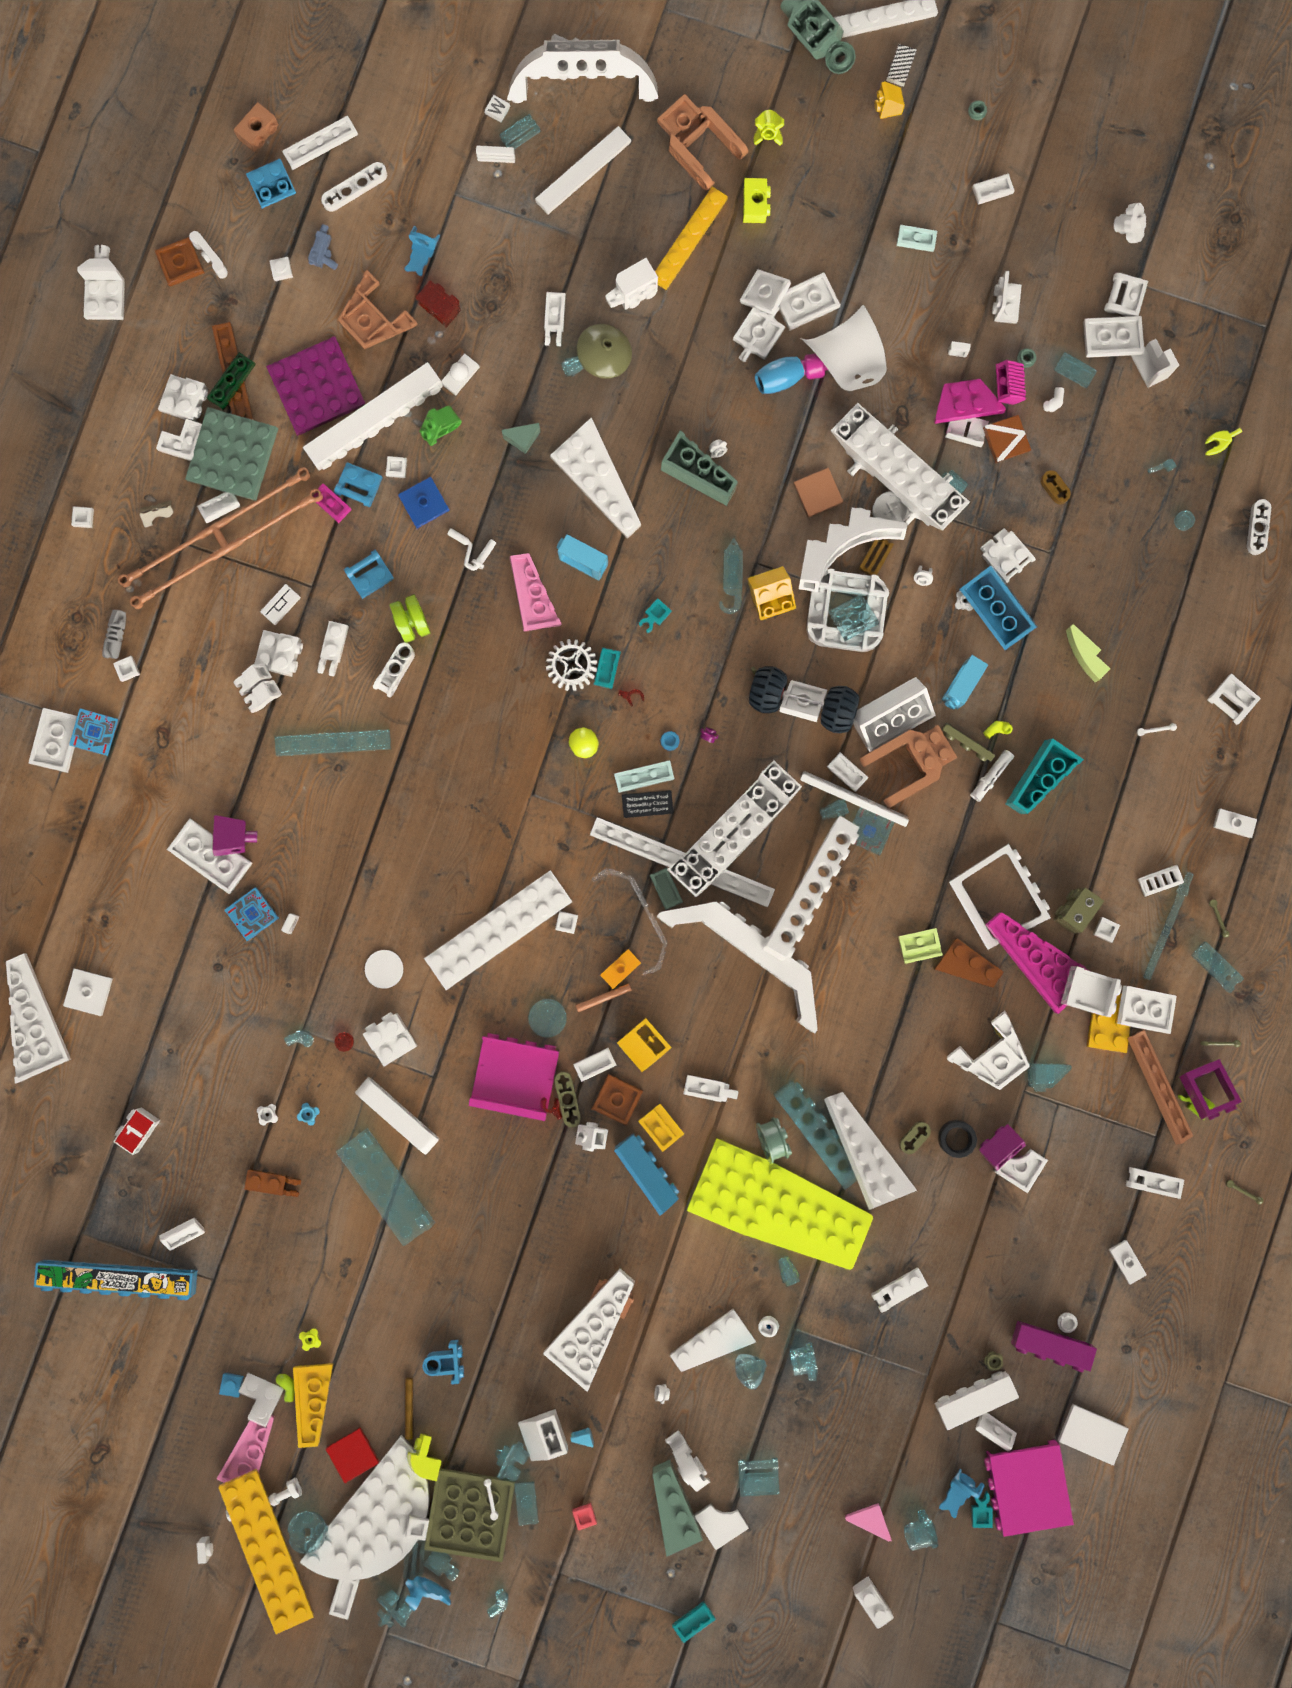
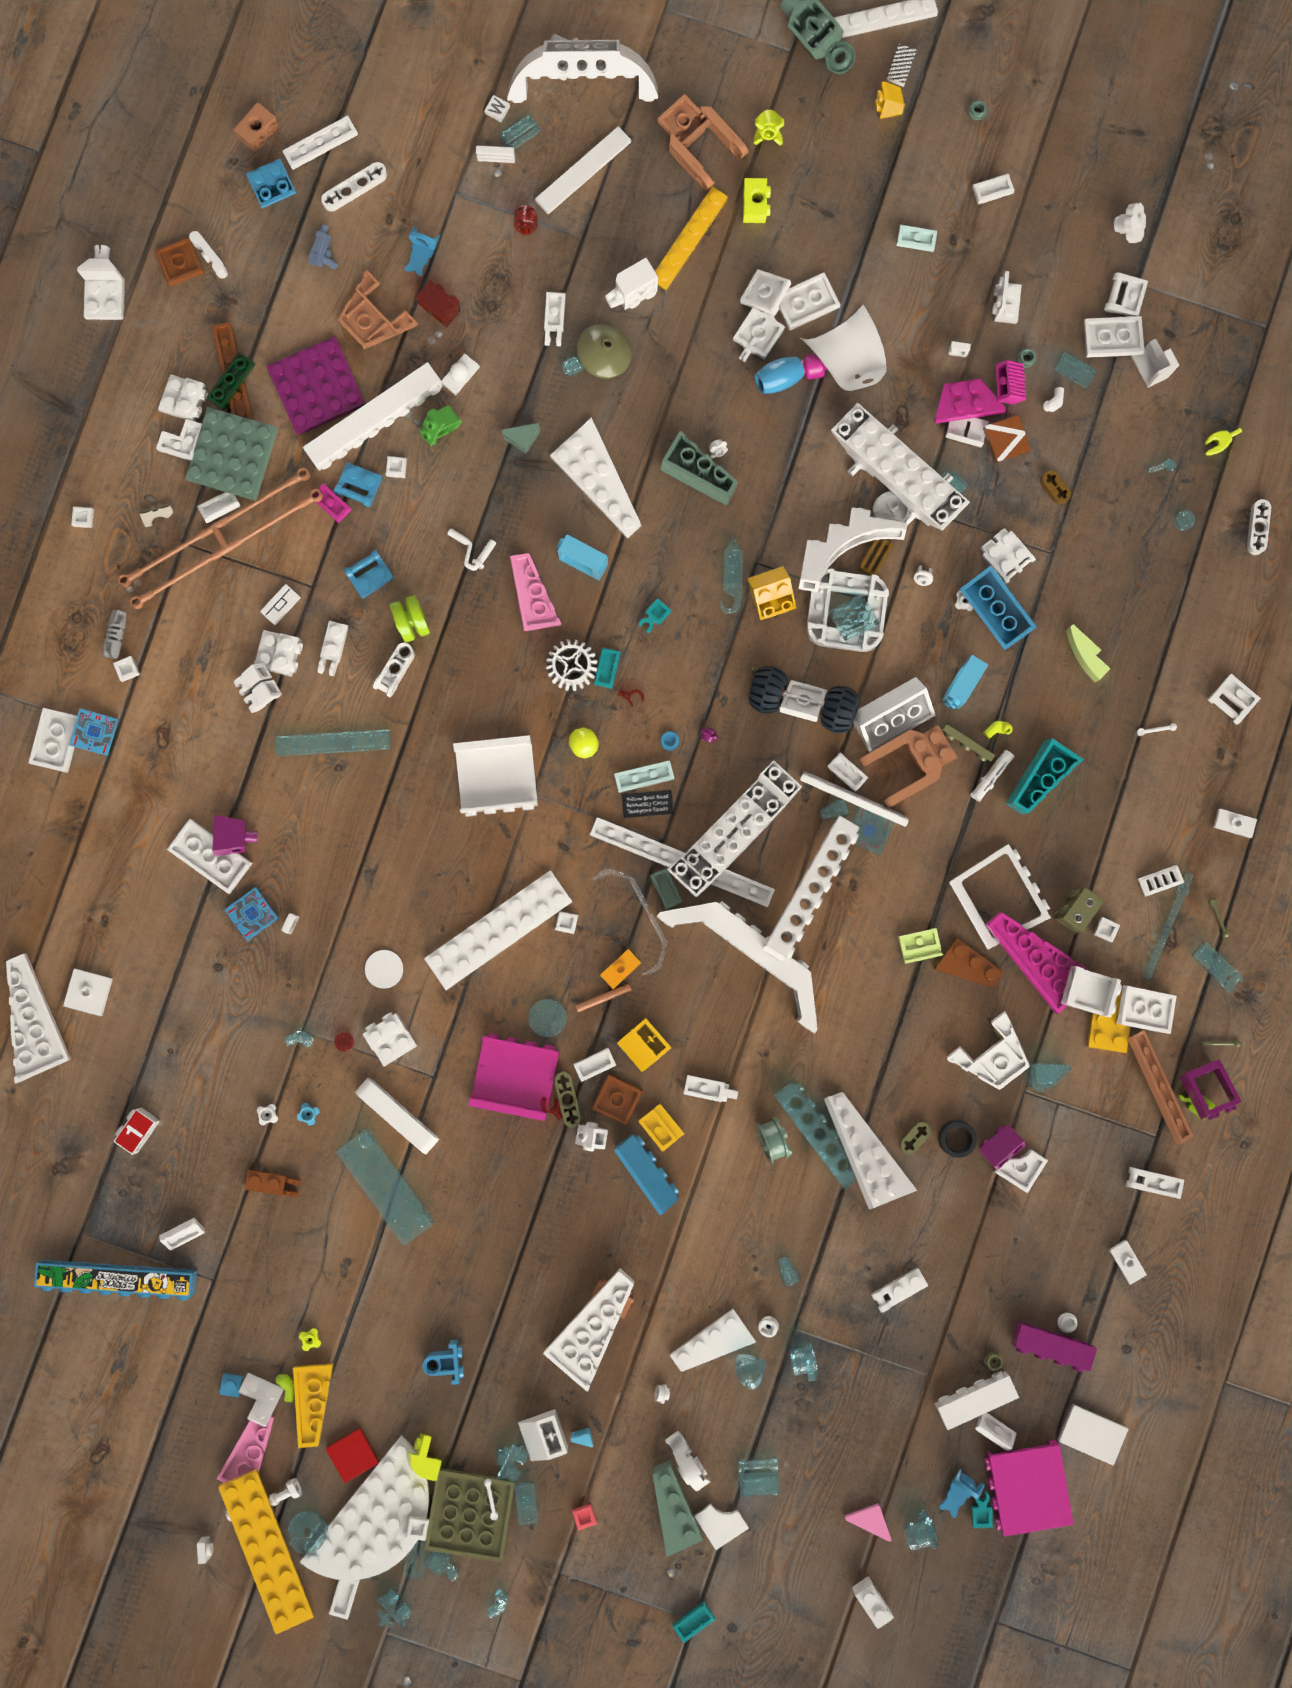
(281, 268): white plate -> none
(408, 1408): pearl gold bar -> none
(423, 502): blue plate -> none
(424, 1587): dark azure hair -> none
(496, 775): none -> white panel
(525, 220): none -> clear red head
(778, 1206): neon yellow wing -> none
(818, 492): nougat tile -> none
(1229, 1183): olive hinge -> none

